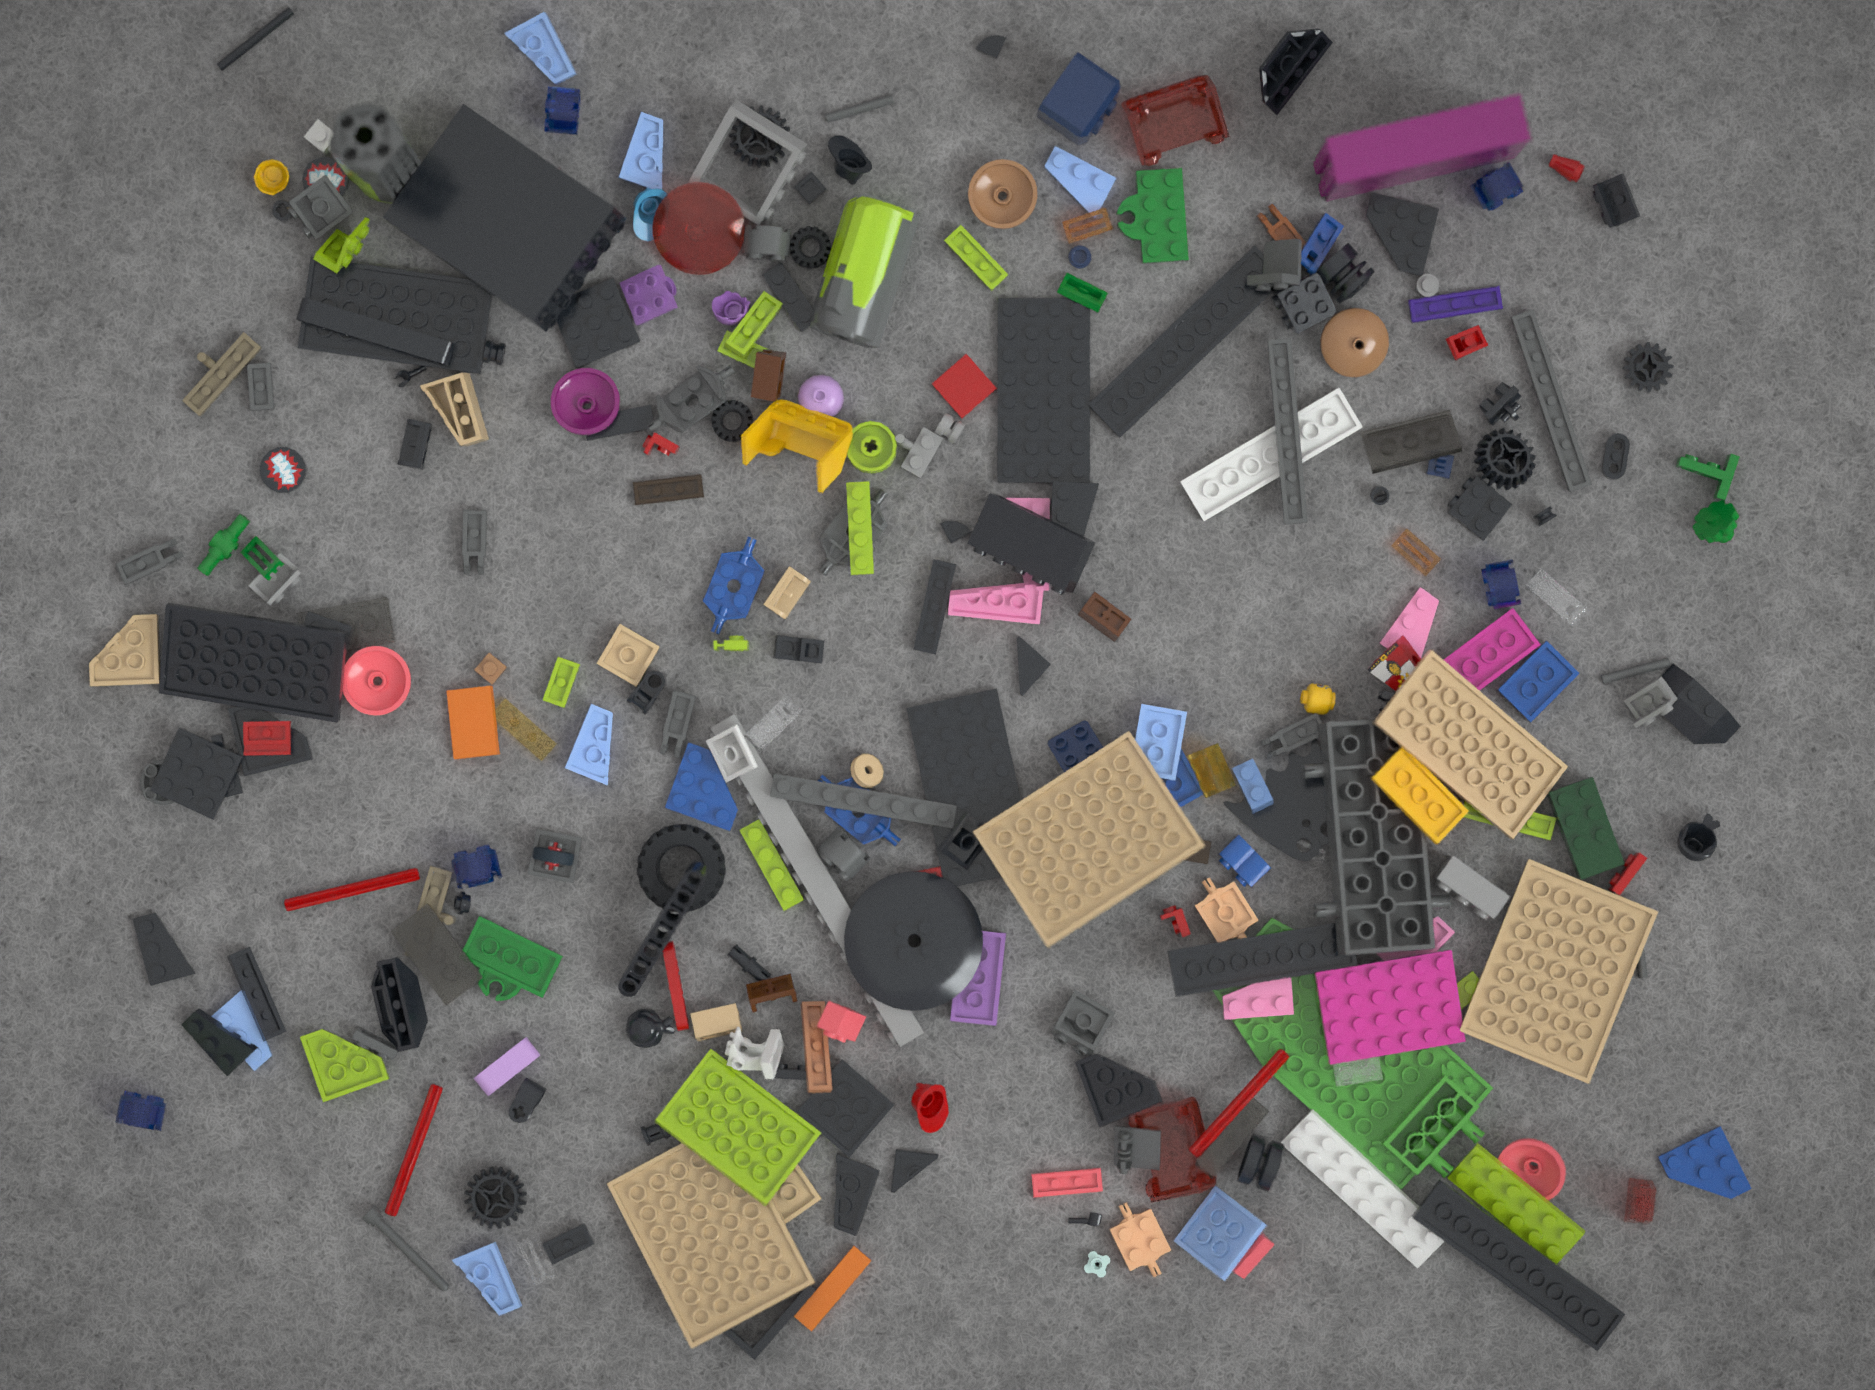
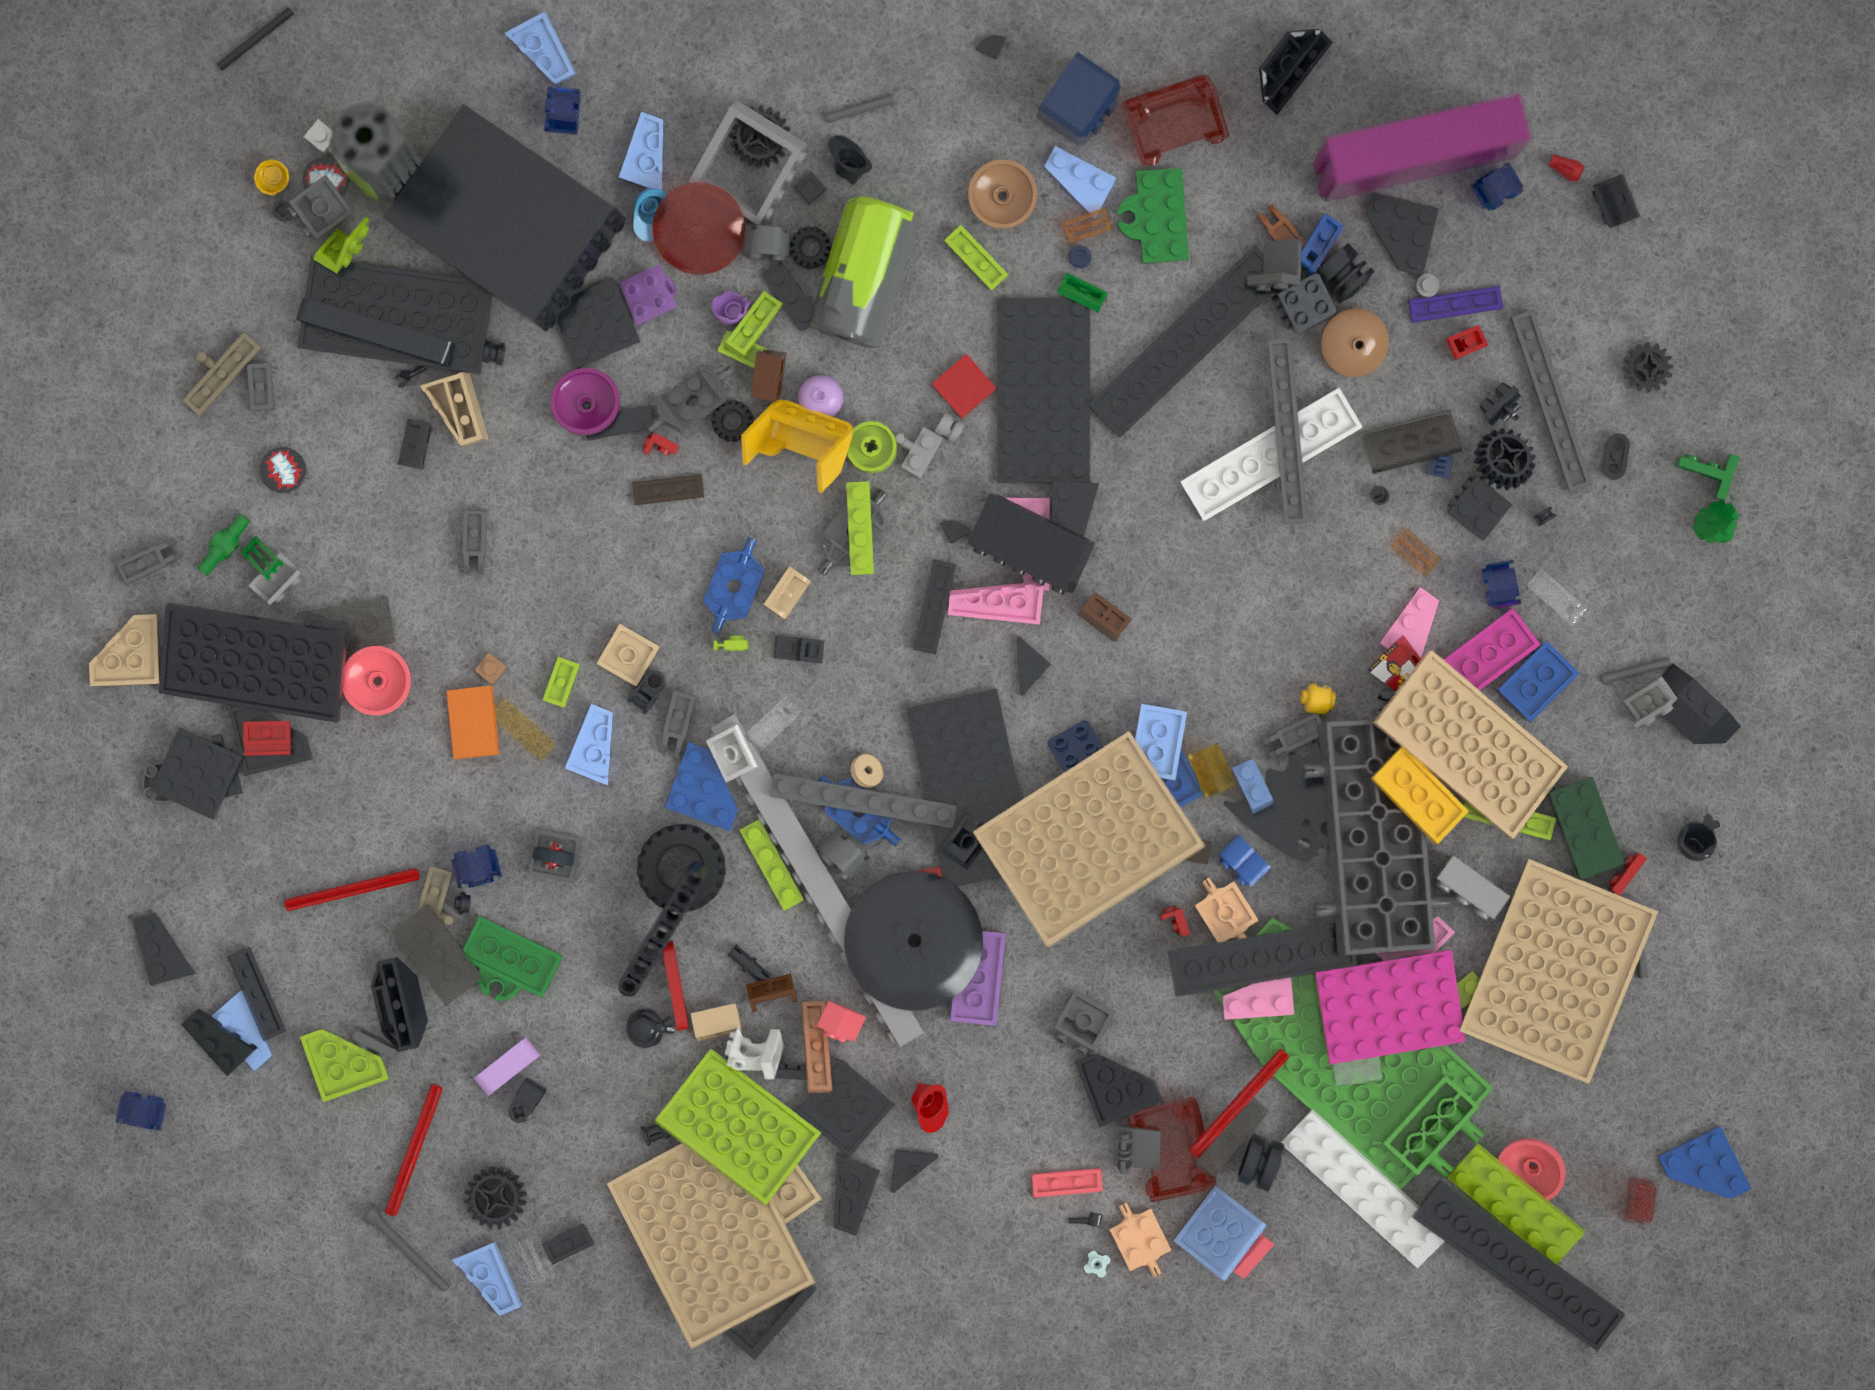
(832, 1288): orange tile -> none

